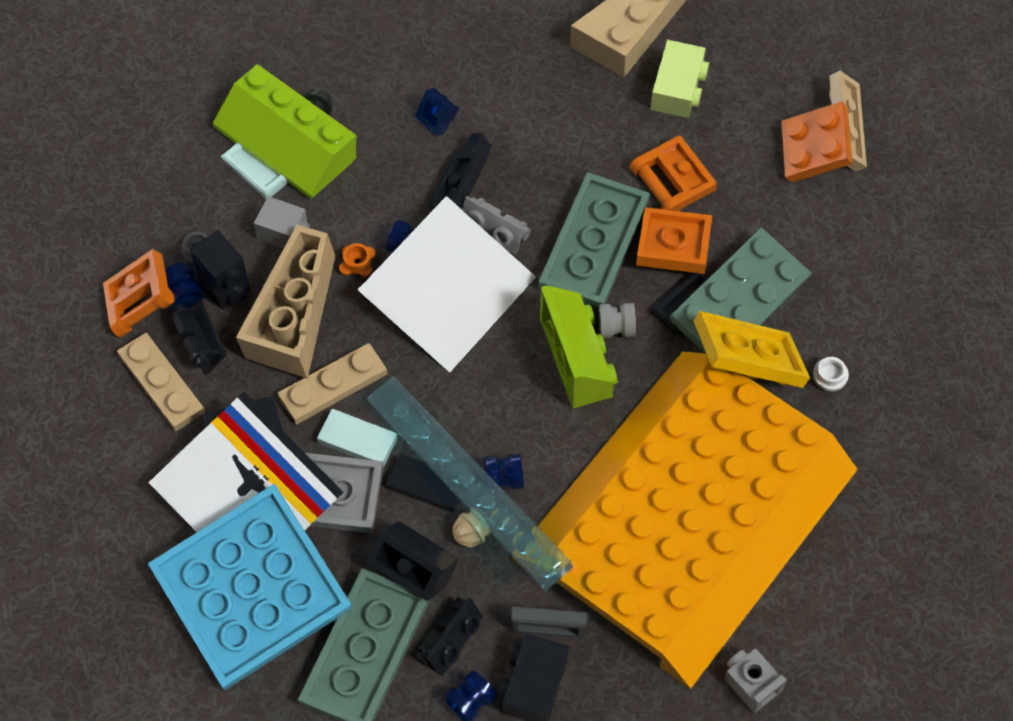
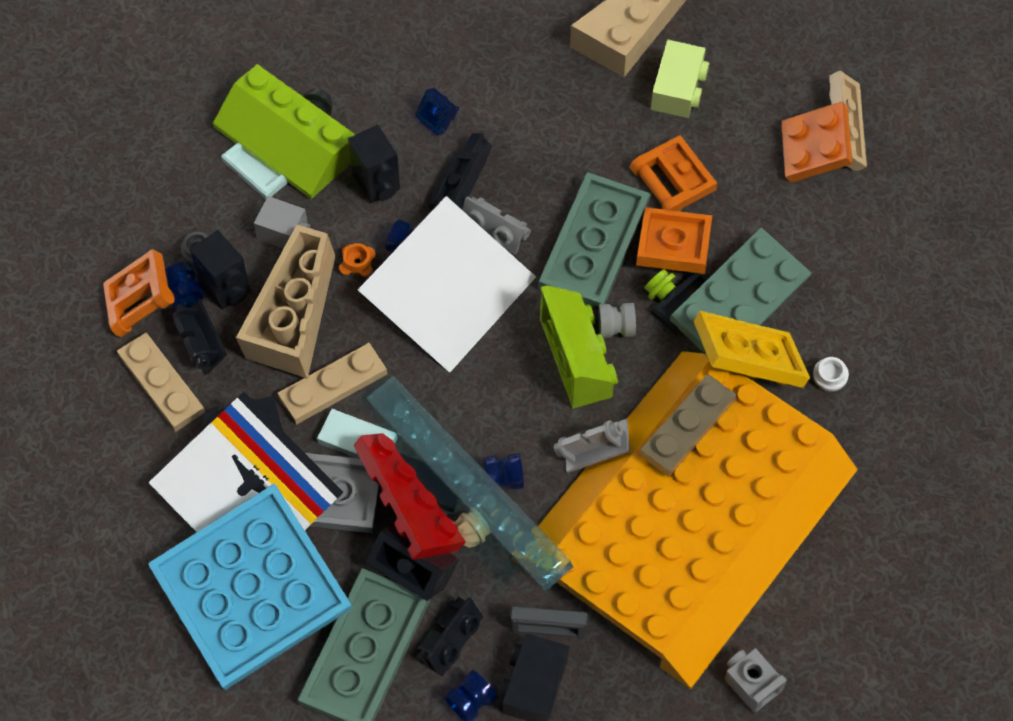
(374, 164): none -> black brick
(414, 505): none -> red wing
(594, 445): none -> light grey hinge
(660, 285): none -> lime plate
(687, 425): none -> dark tan plate

